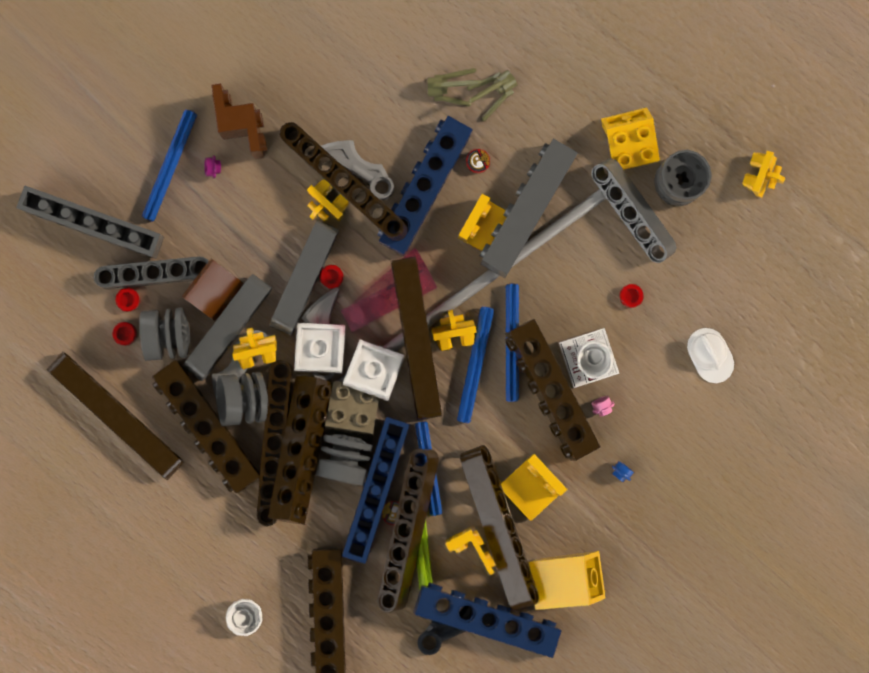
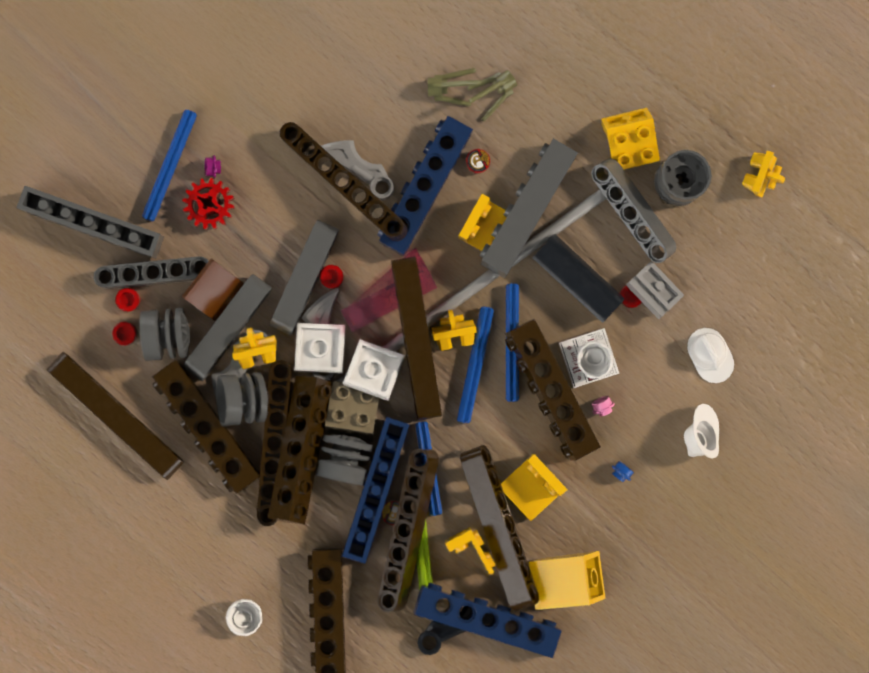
(203, 213): none -> red gear
(239, 121): reddish brown bracket -> none
(319, 193): yellow hips -> none
(578, 278): none -> black brick
(655, 290): none -> light grey plate
(703, 434): none -> white piece

